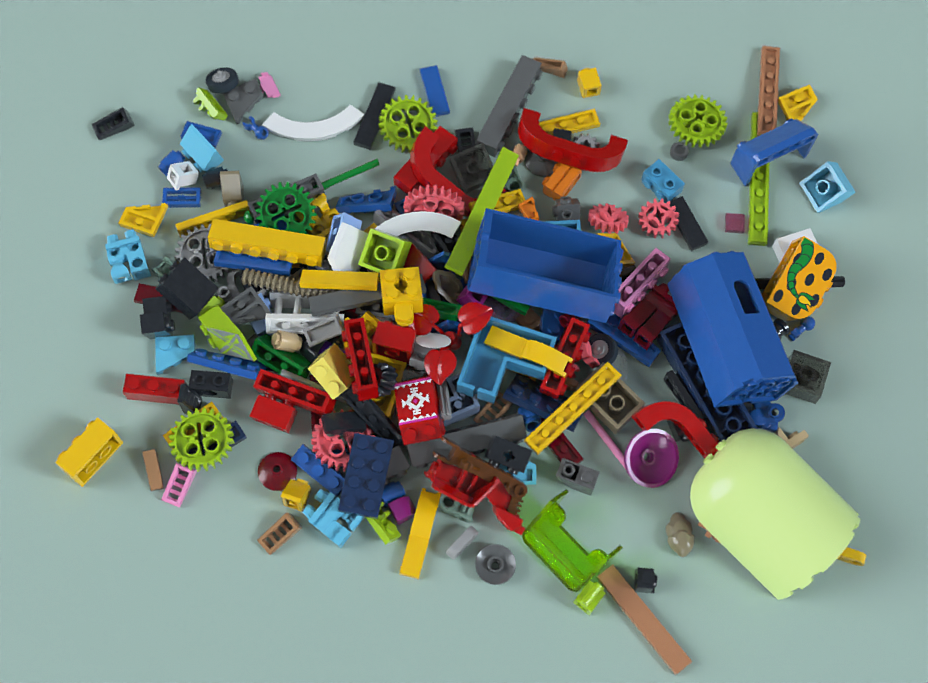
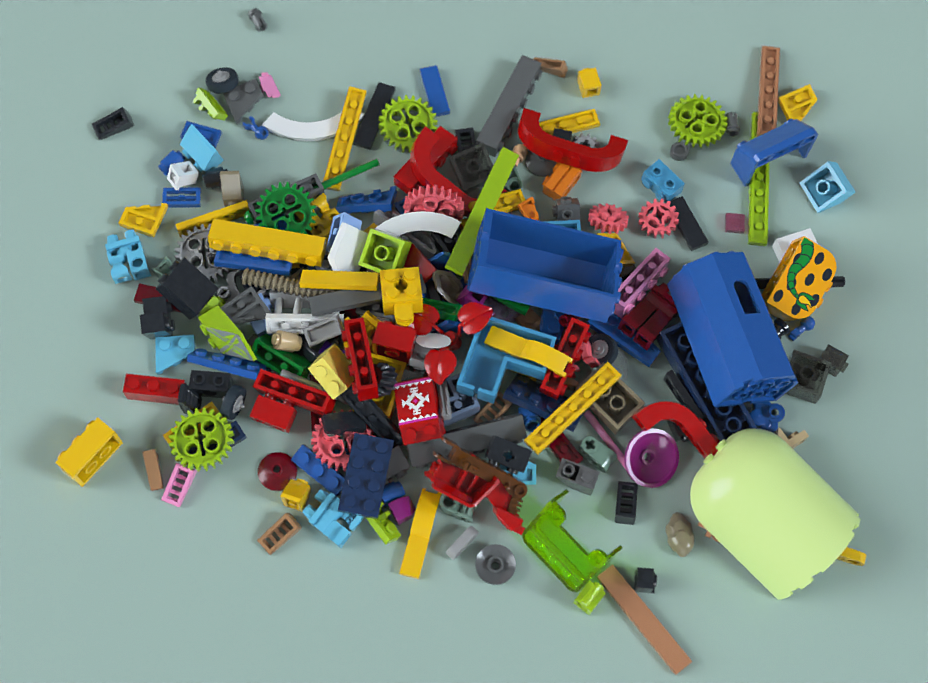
(233, 402): none -> black wheel
(255, 16): none -> dark grey pin
(345, 135): none -> yellow tile
(598, 454): none -> sand green piece
(626, 515): none -> black slope
(732, 126): none -> dark grey pin
(837, 360): none -> clear smoke brick

